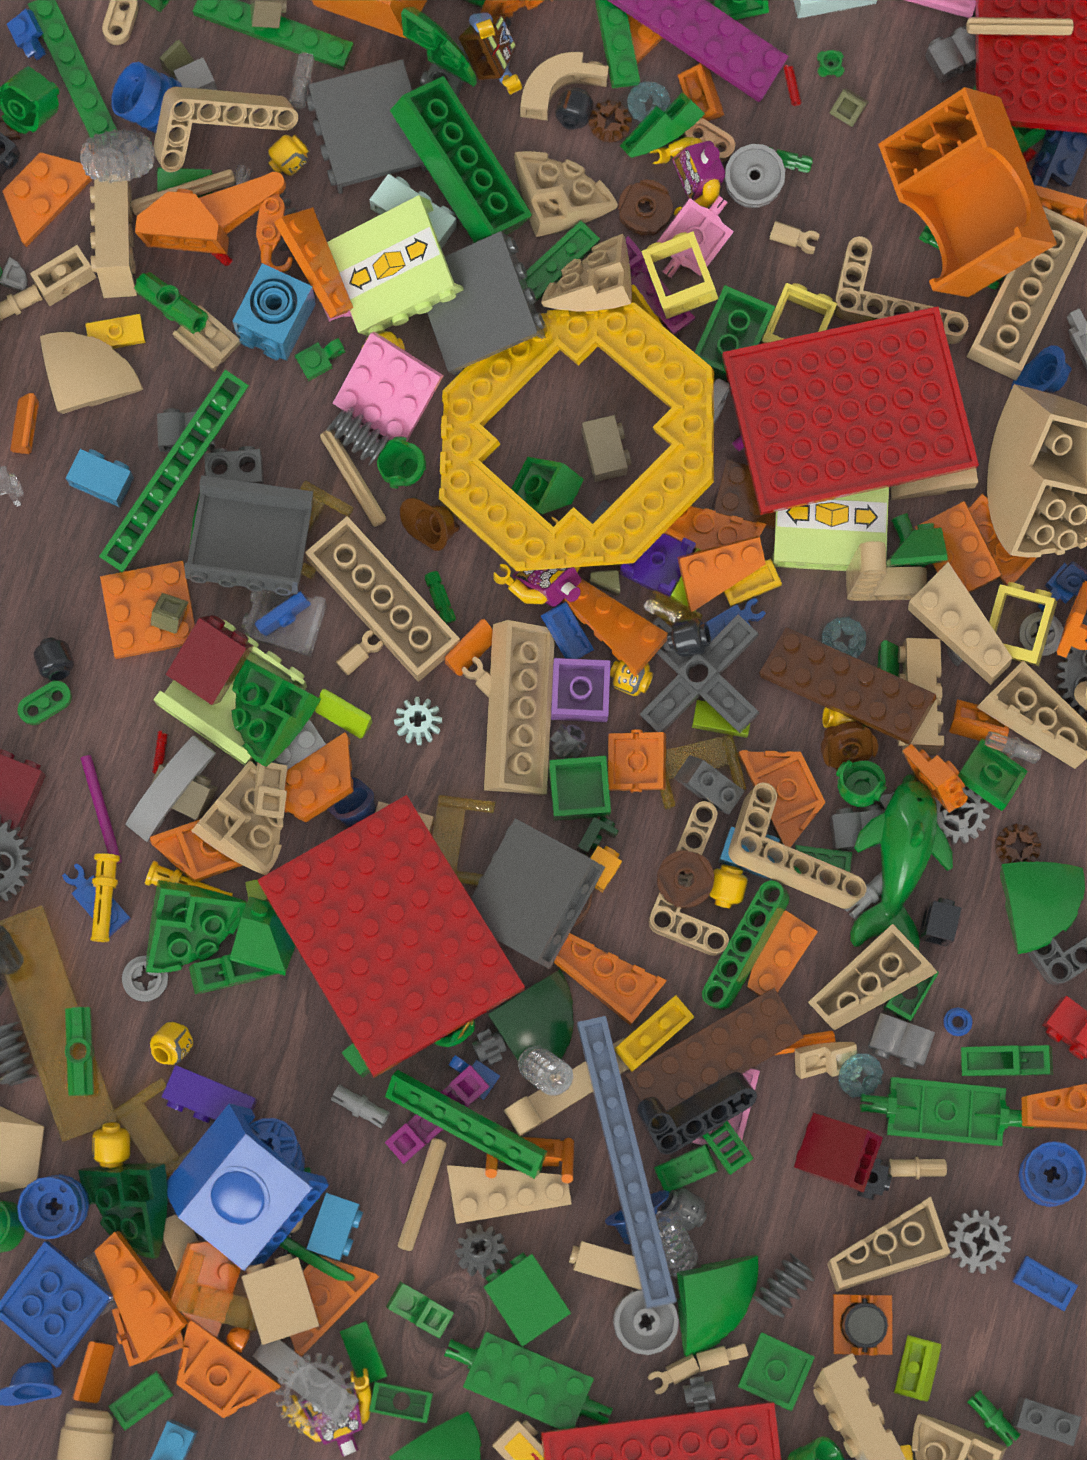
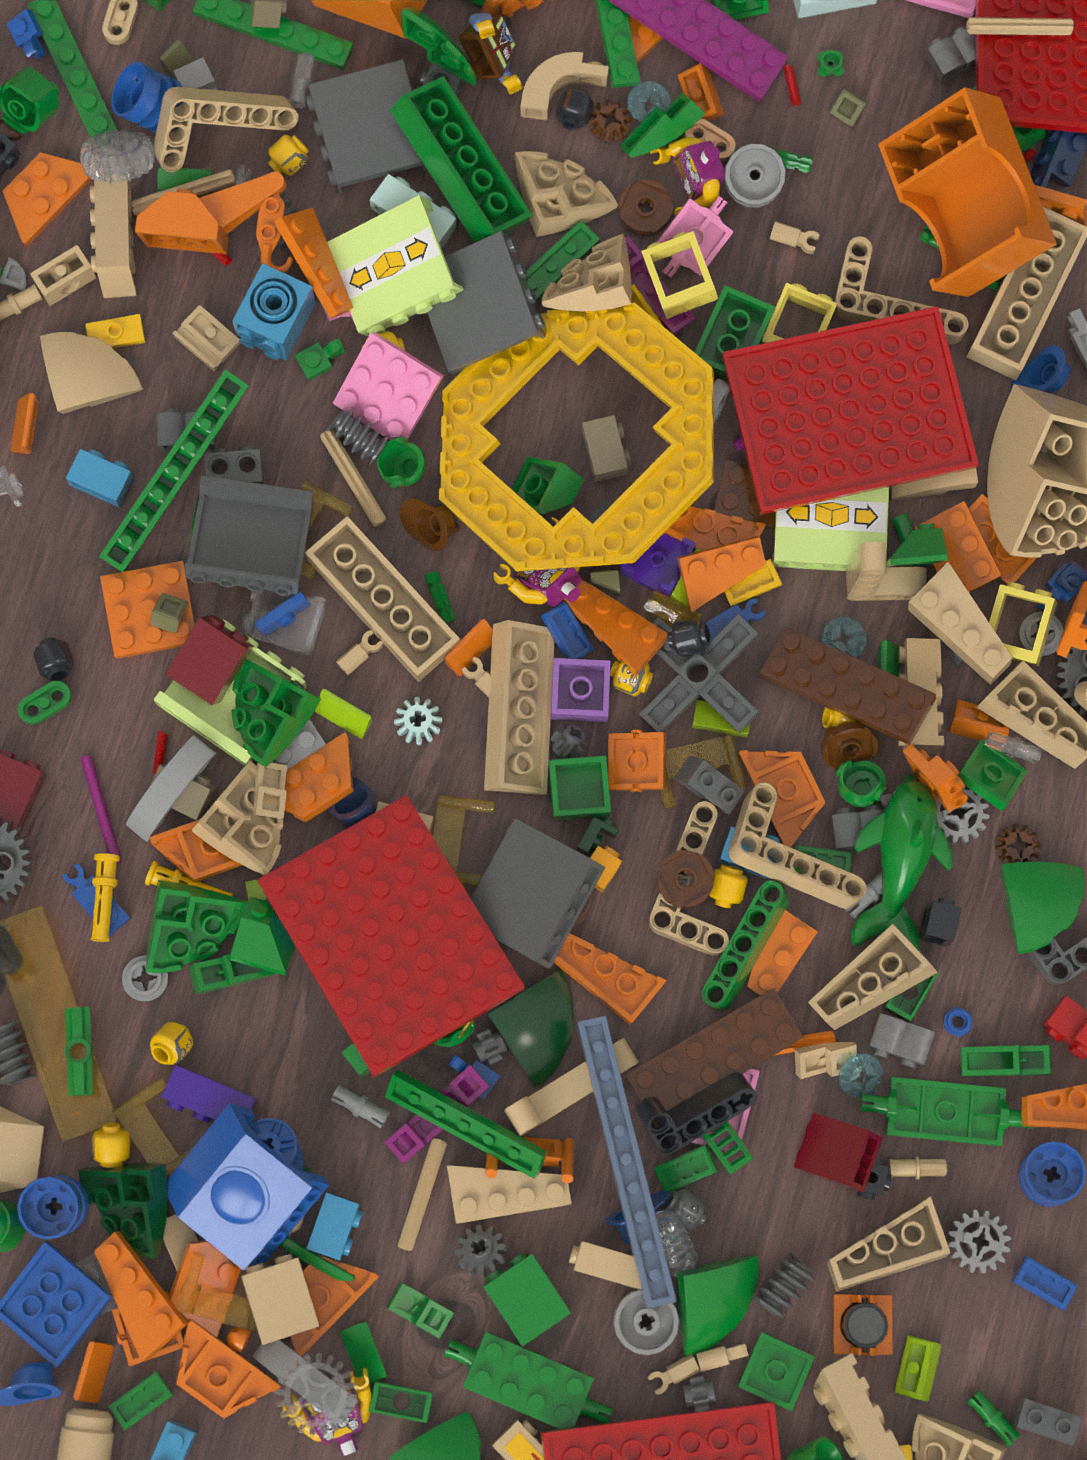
(171, 302): green piece -> none
(545, 1070): clear piece -> none
(653, 1033): yellow plate -> none

